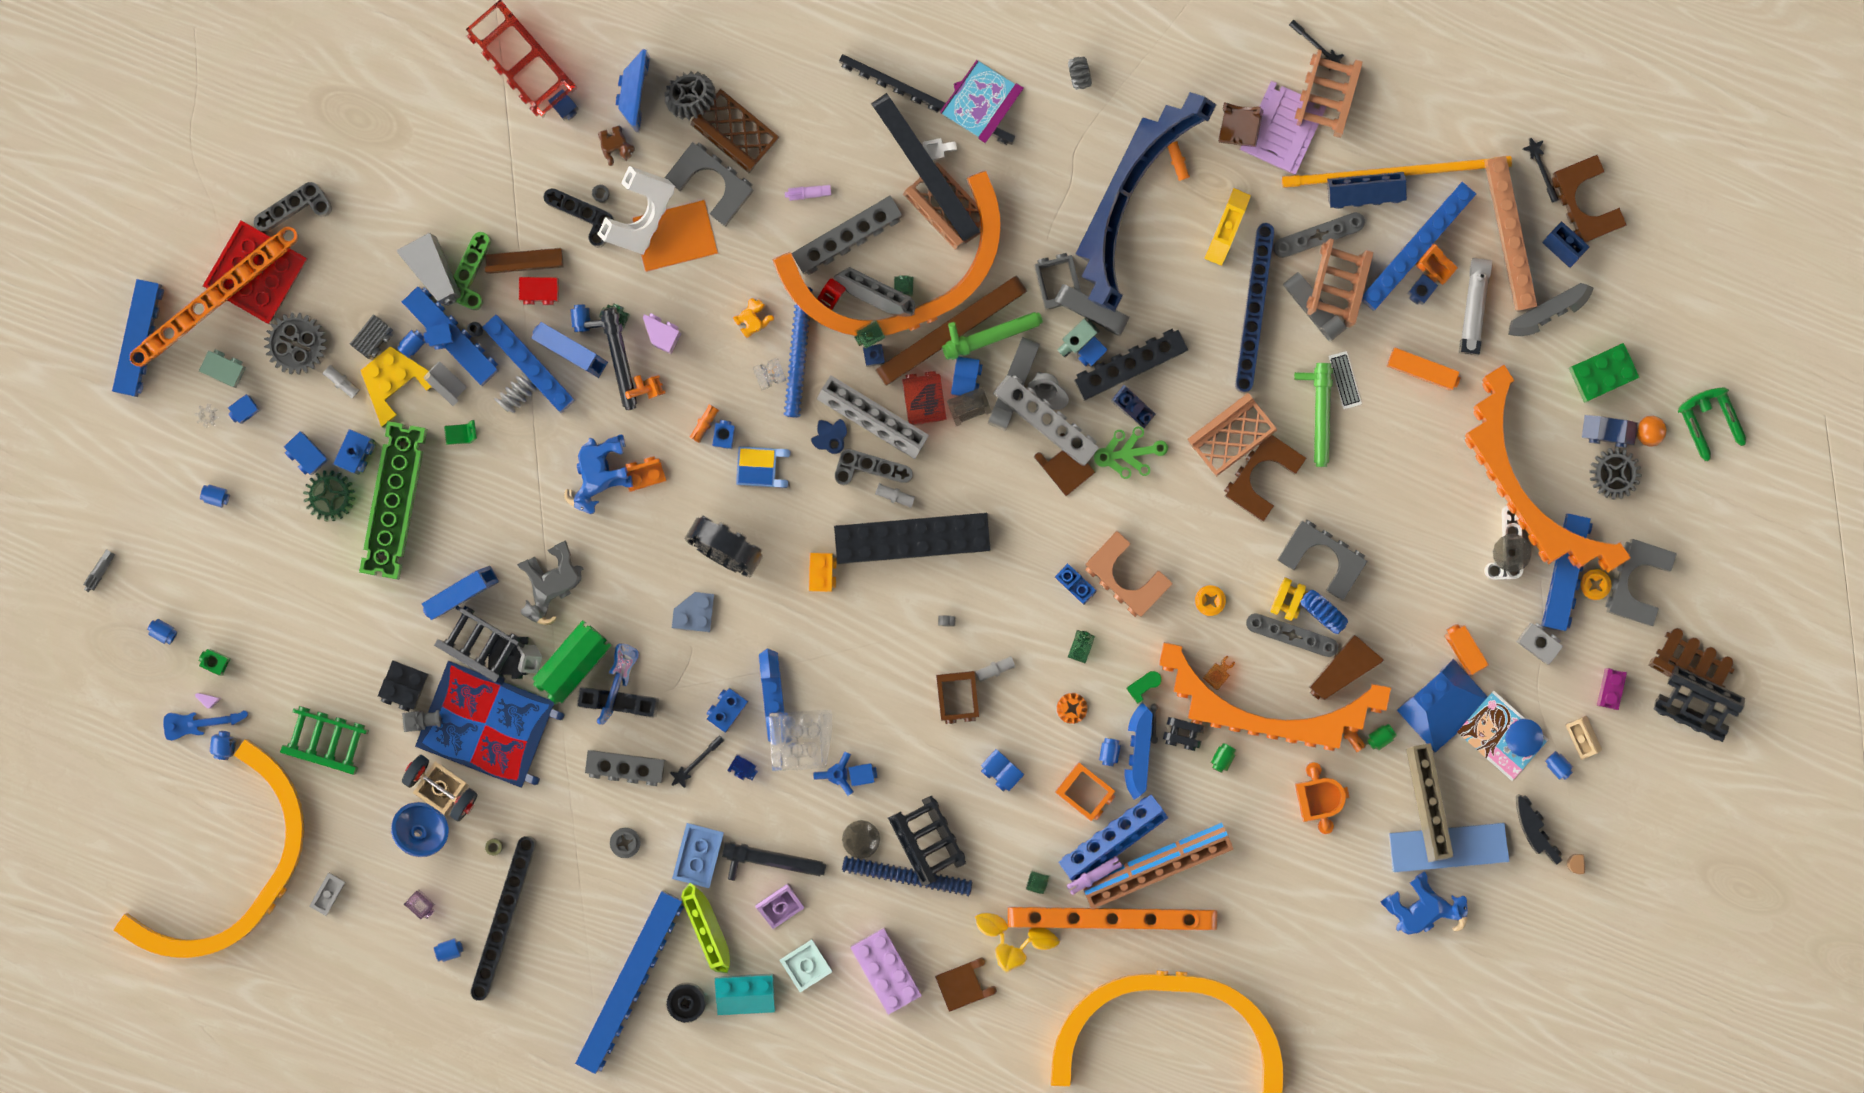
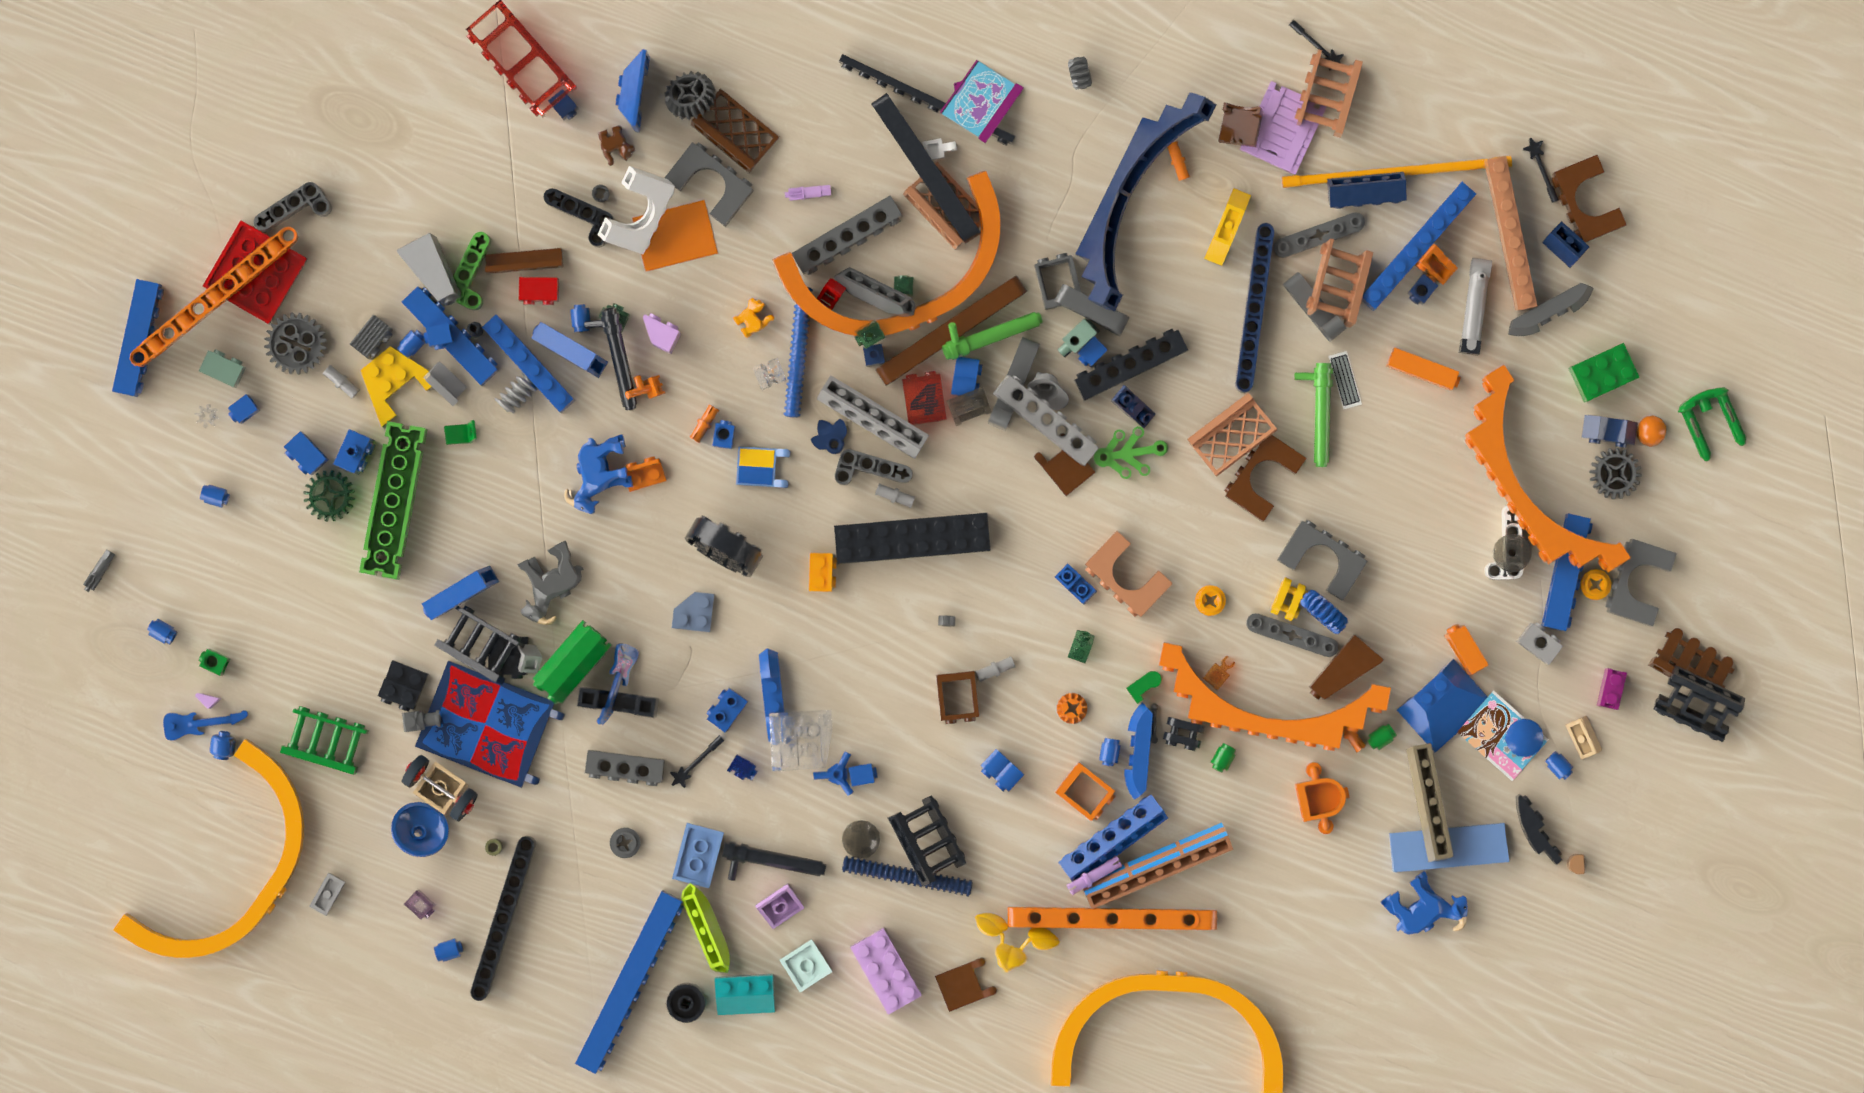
(1037, 882): clear green brick -> none

